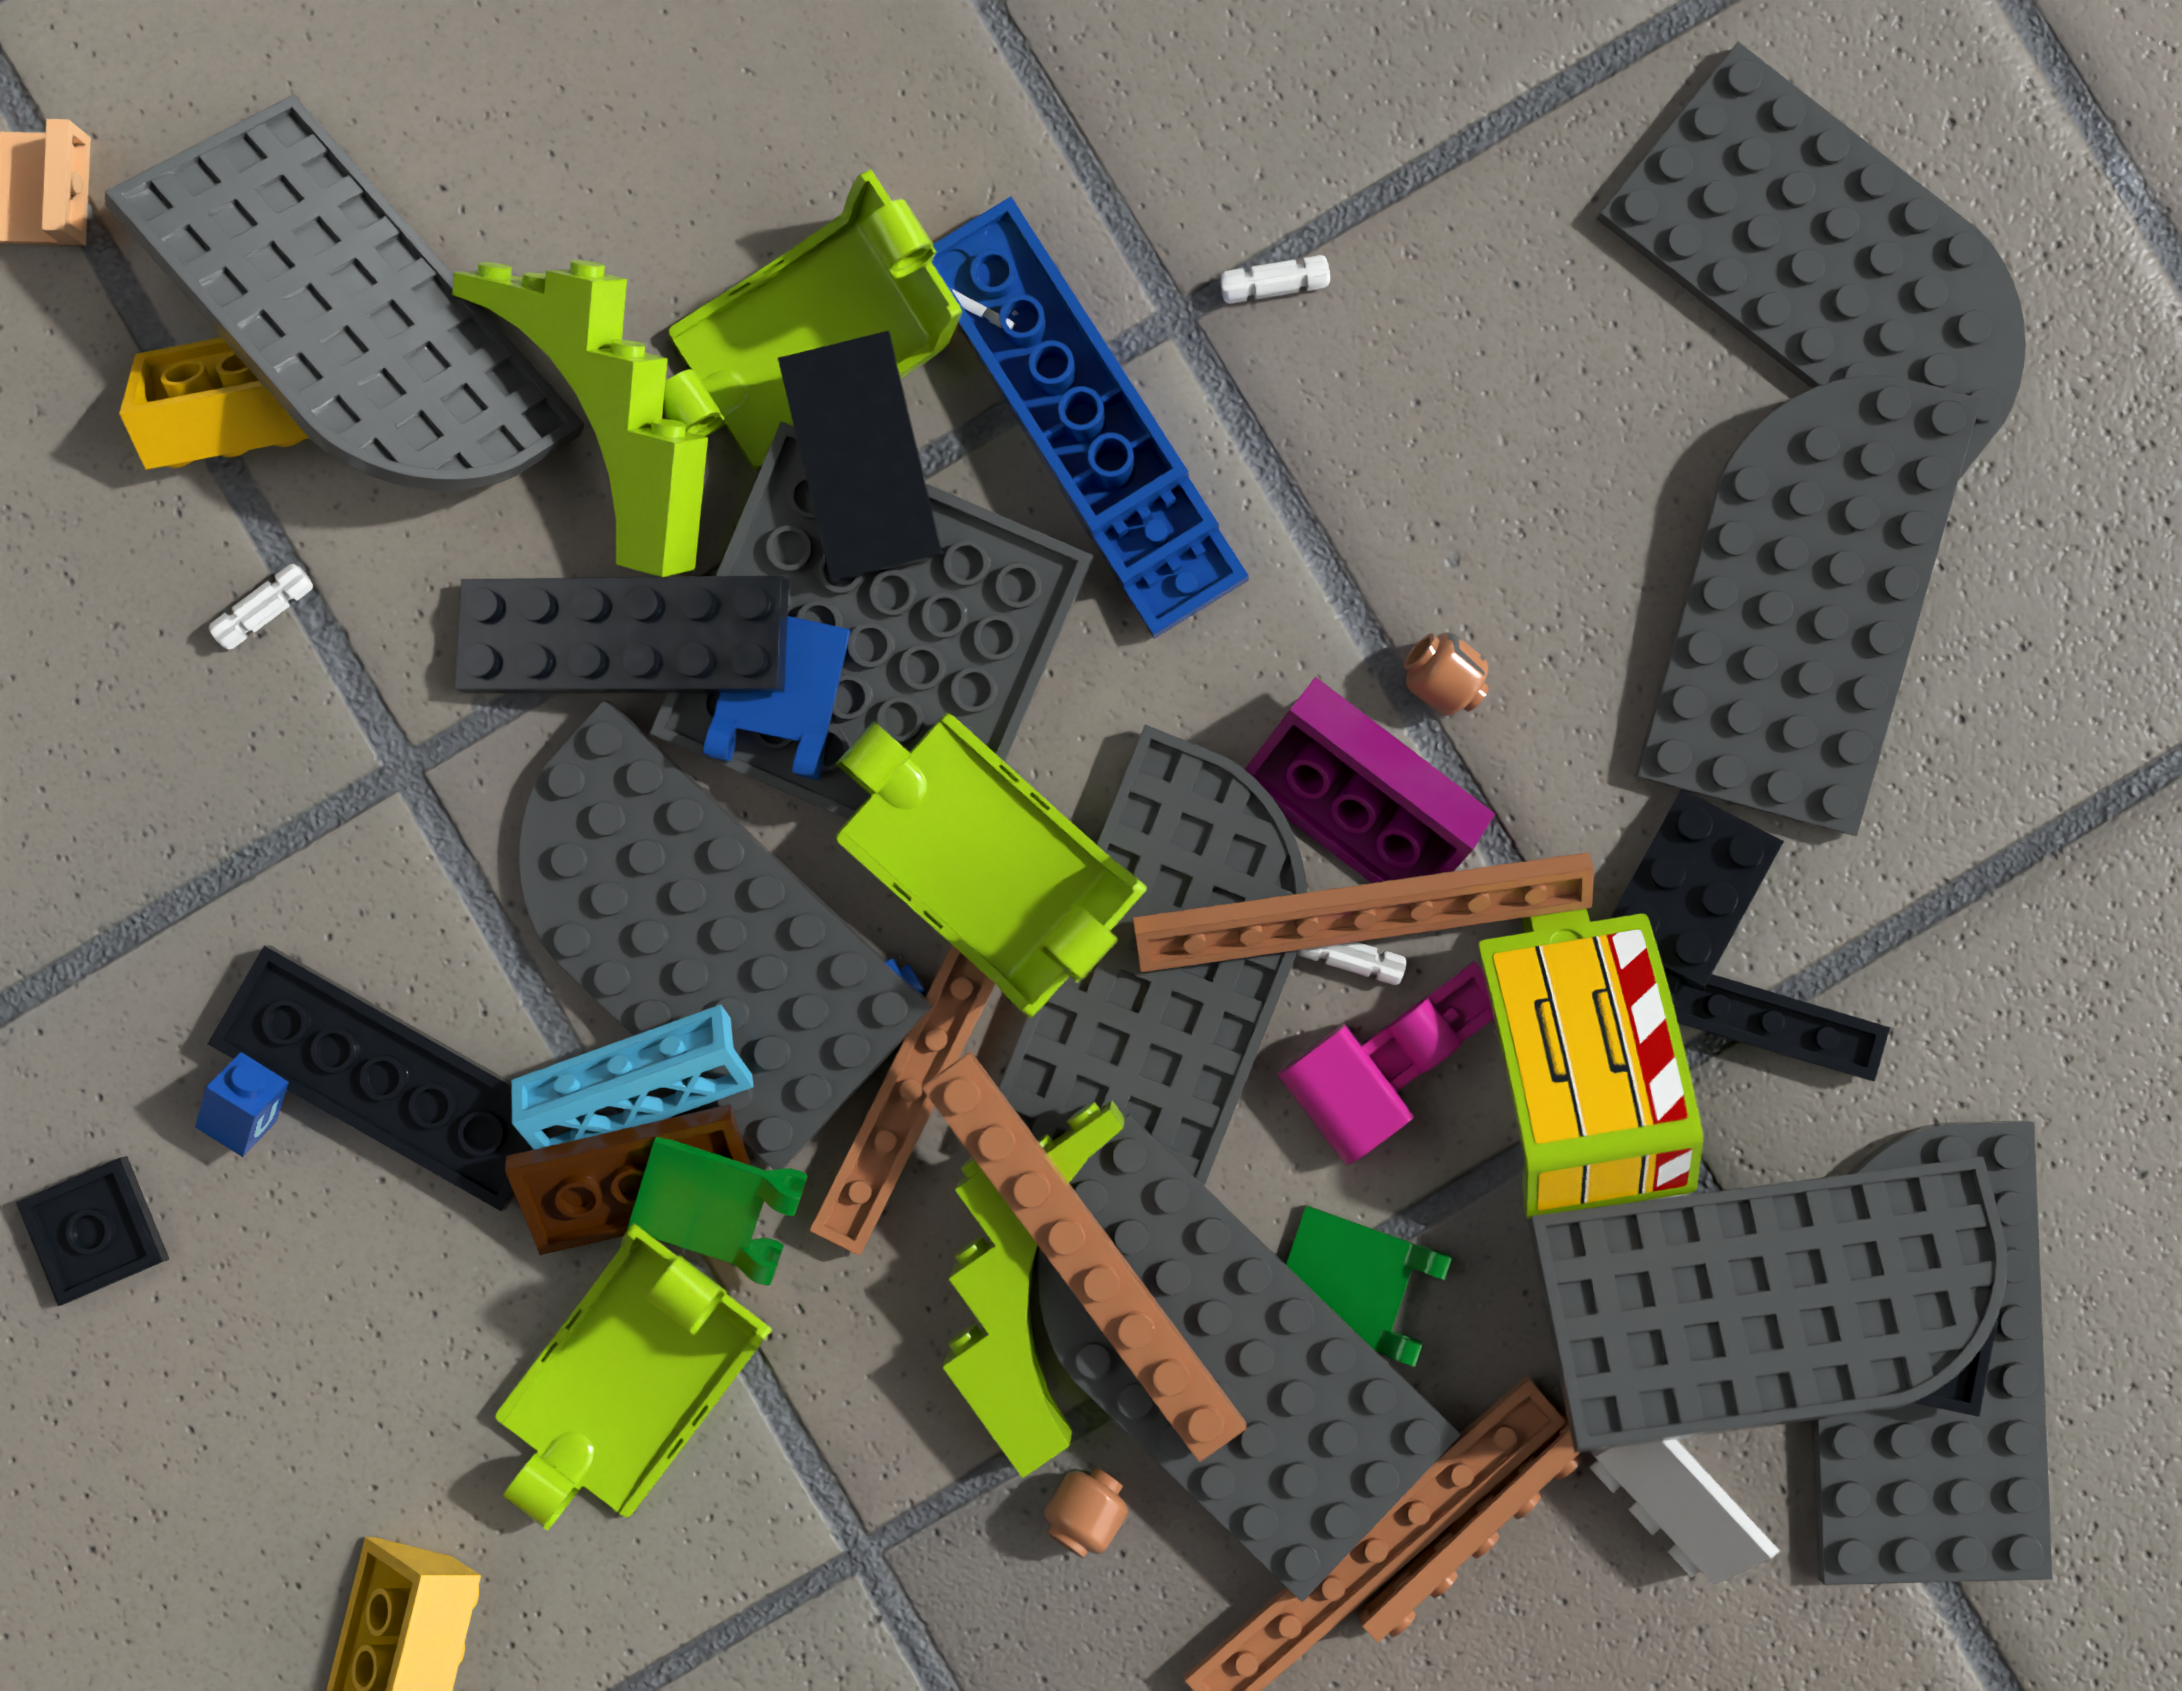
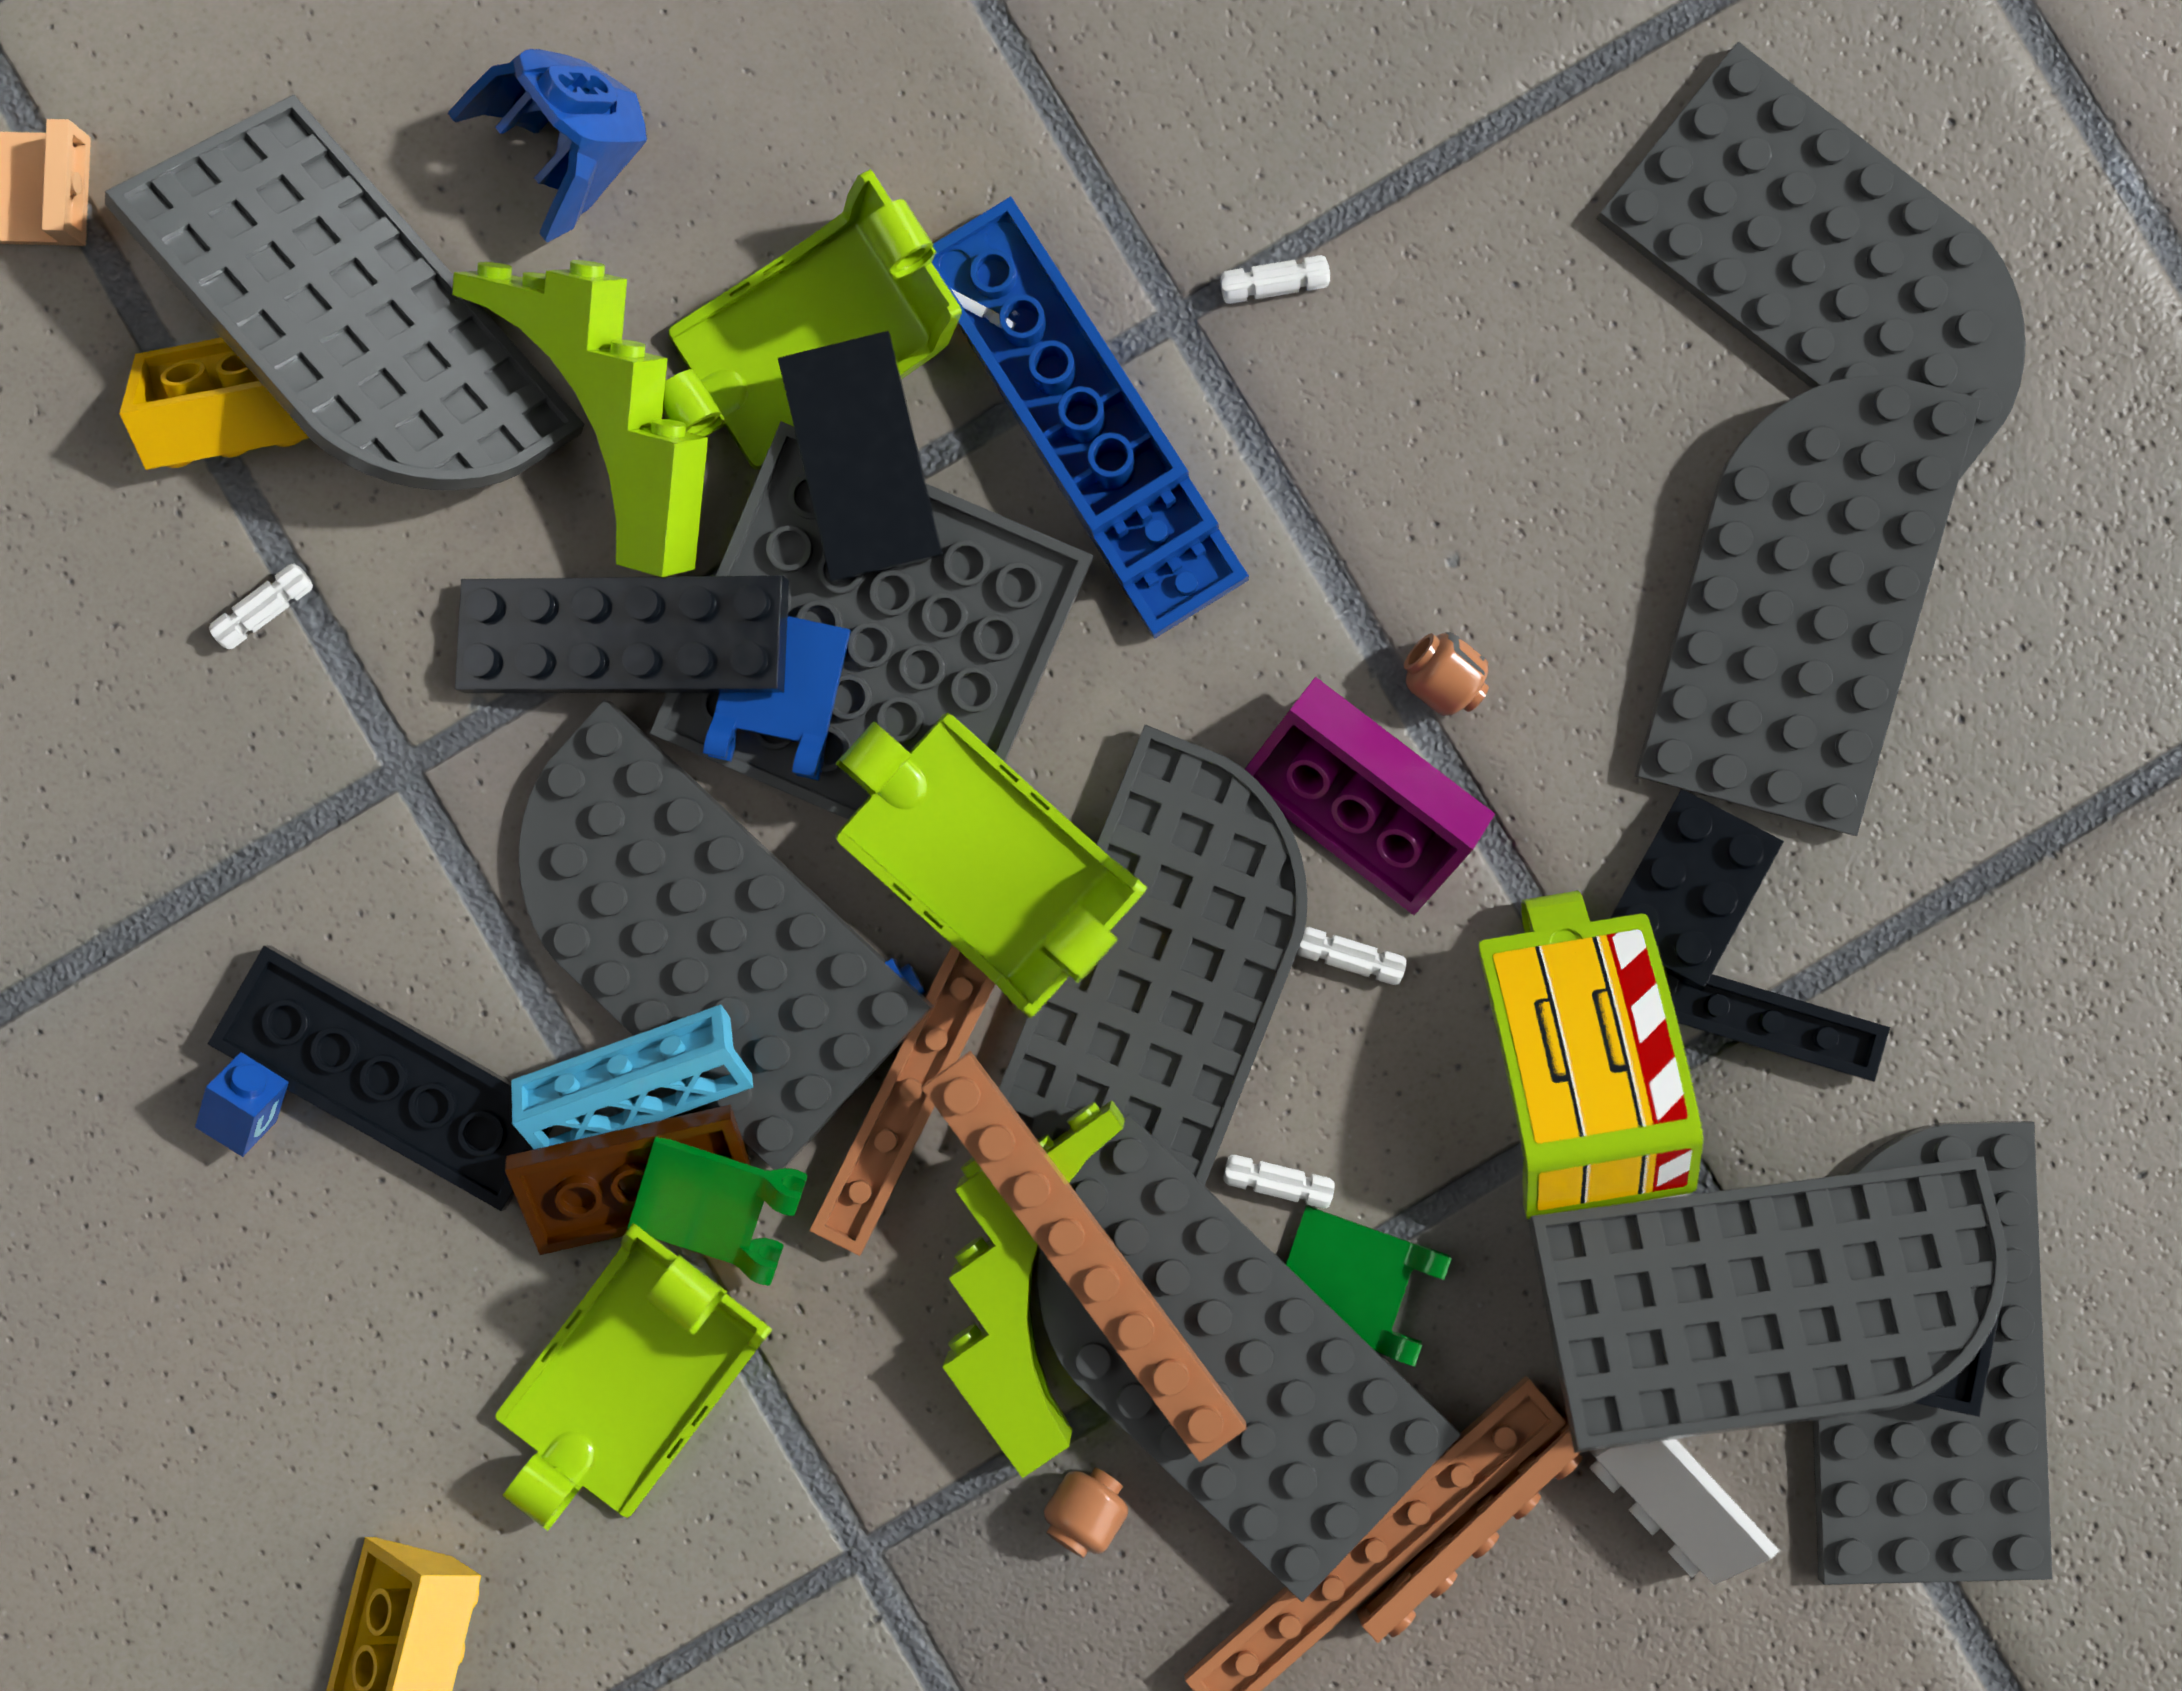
(92, 1230): black tile -> none
(595, 119): none -> blue piece
(1279, 1181): none -> white axle
(1354, 1086): dark pink plate -> none
(1364, 912): nougat plate -> none

